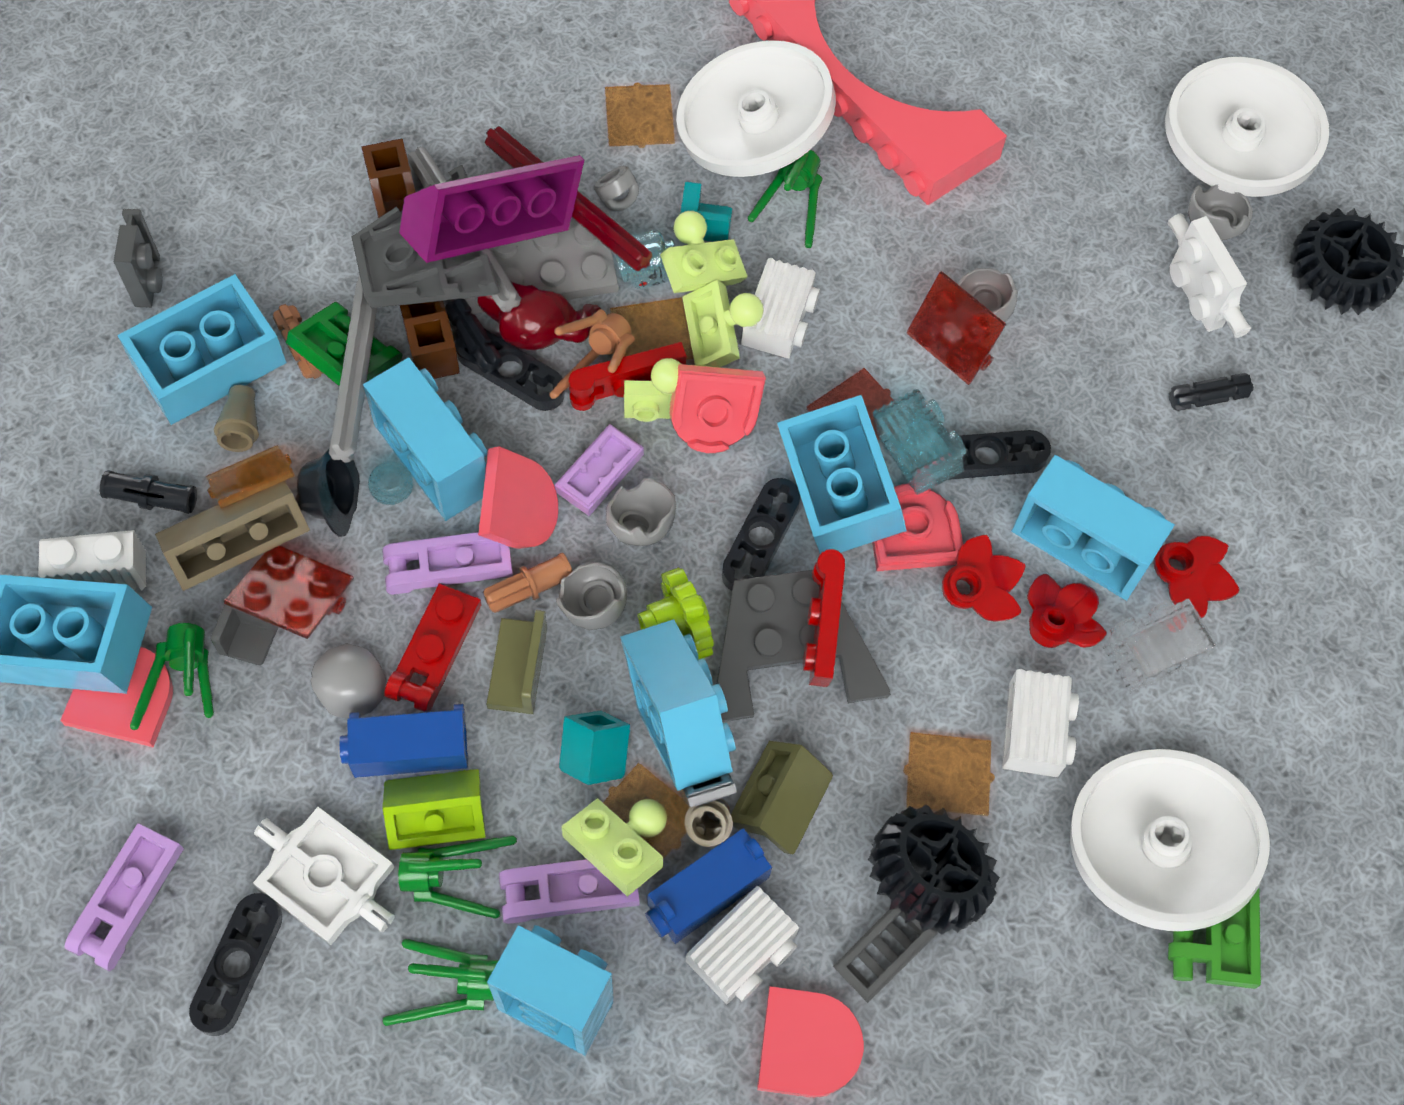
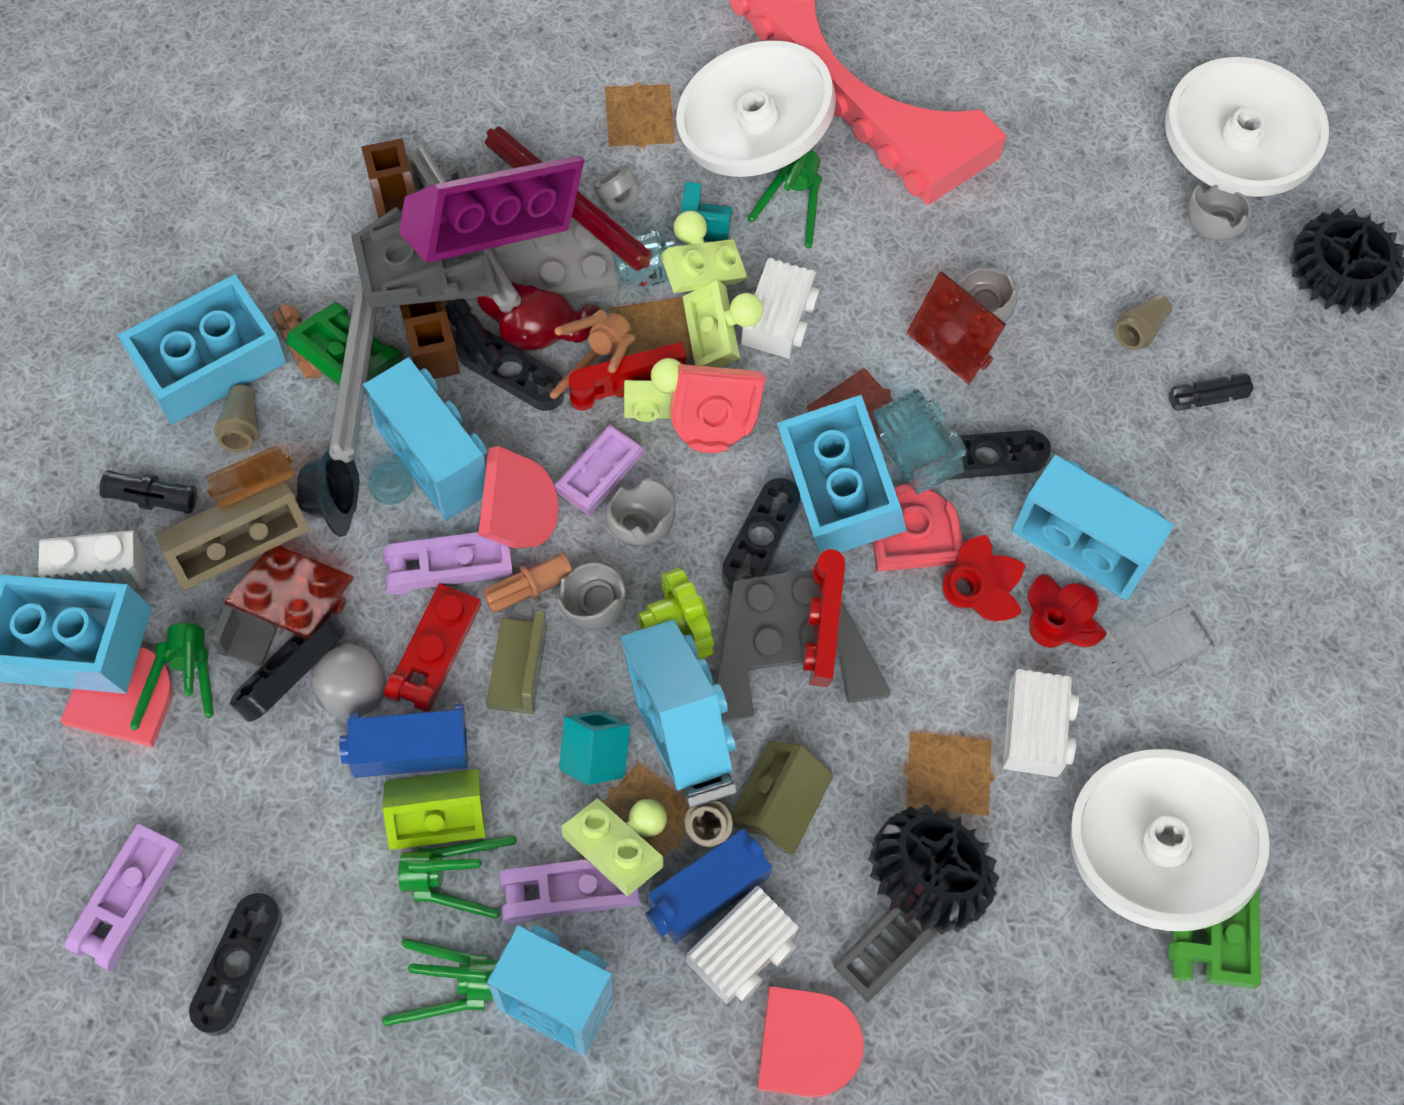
(135, 259): dark grey plate -> none
(285, 669): none -> black beam
(324, 875): white plate -> none
(1140, 324): none -> dark tan cone
(1201, 575): red plate -> none
(1207, 275): white plate -> none

